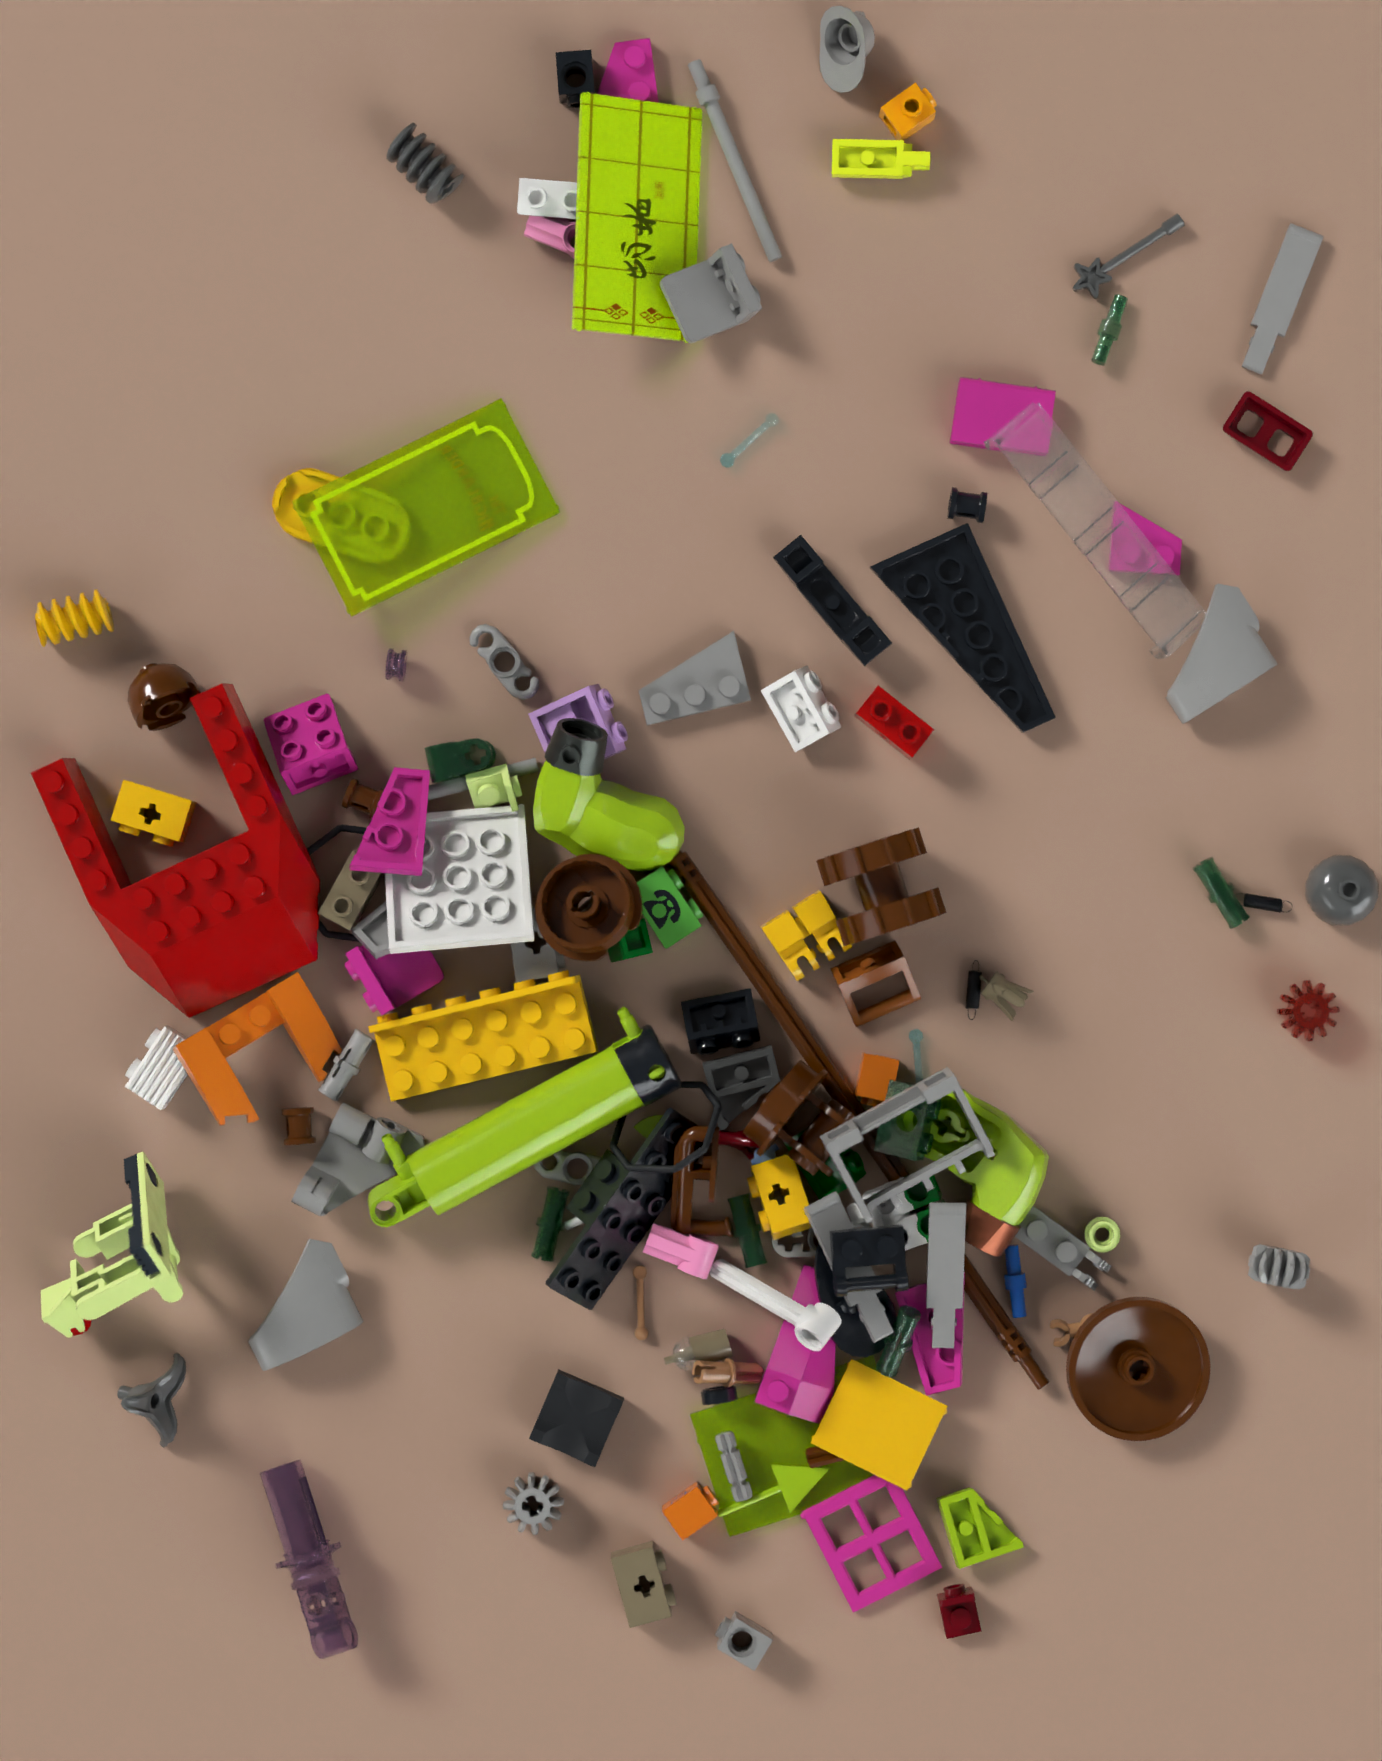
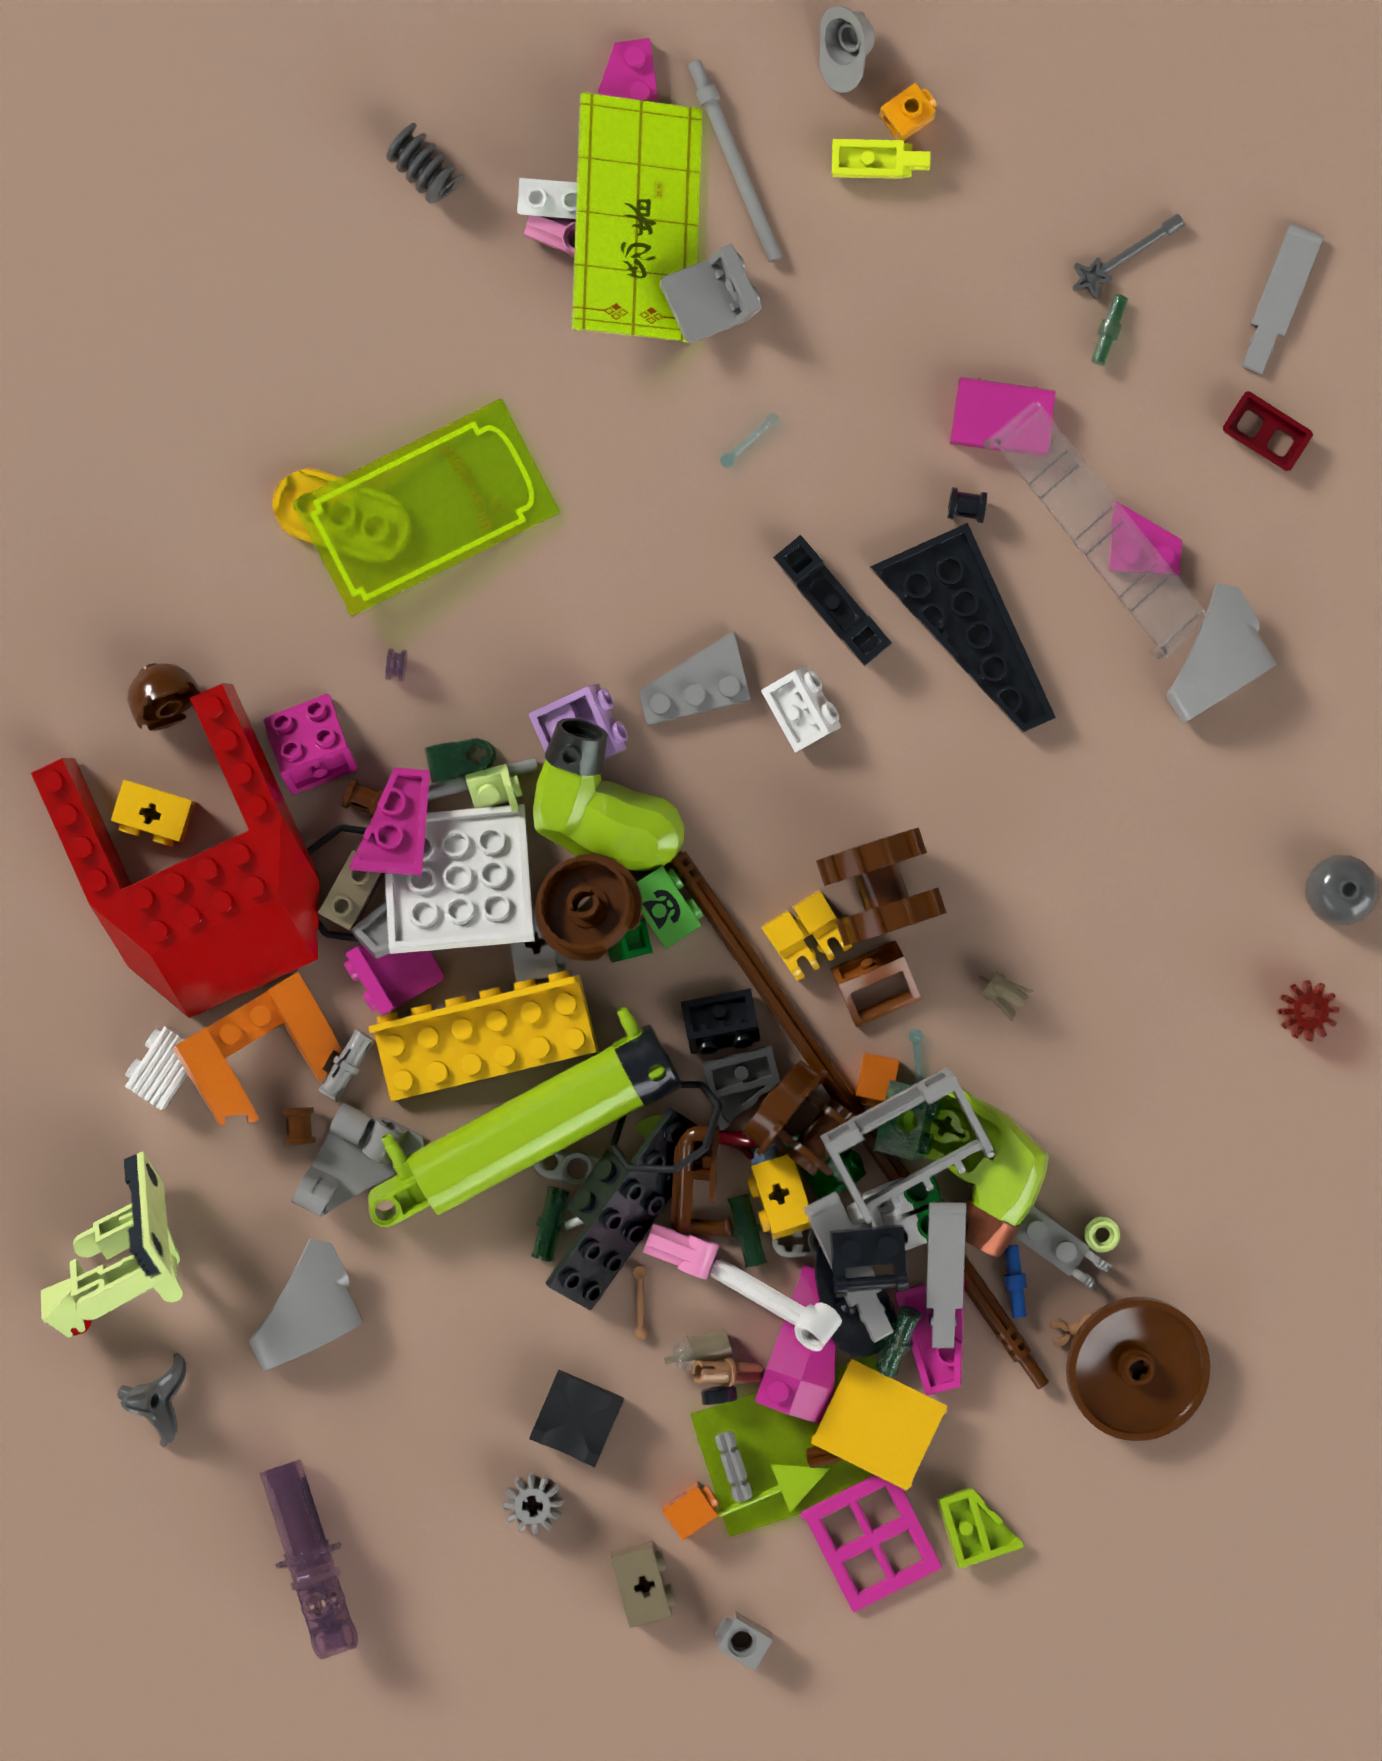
(72, 618): yellow piece -> none
(500, 645): light grey piece -> none
(569, 63): black brick -> none
(894, 722): red brick -> none
(958, 1611): dark red bracket -> none
(973, 990): black piece -> none
(1221, 892): clear green pin -> none
(1263, 902): black piece -> none
(1279, 1266): light grey gear -> none

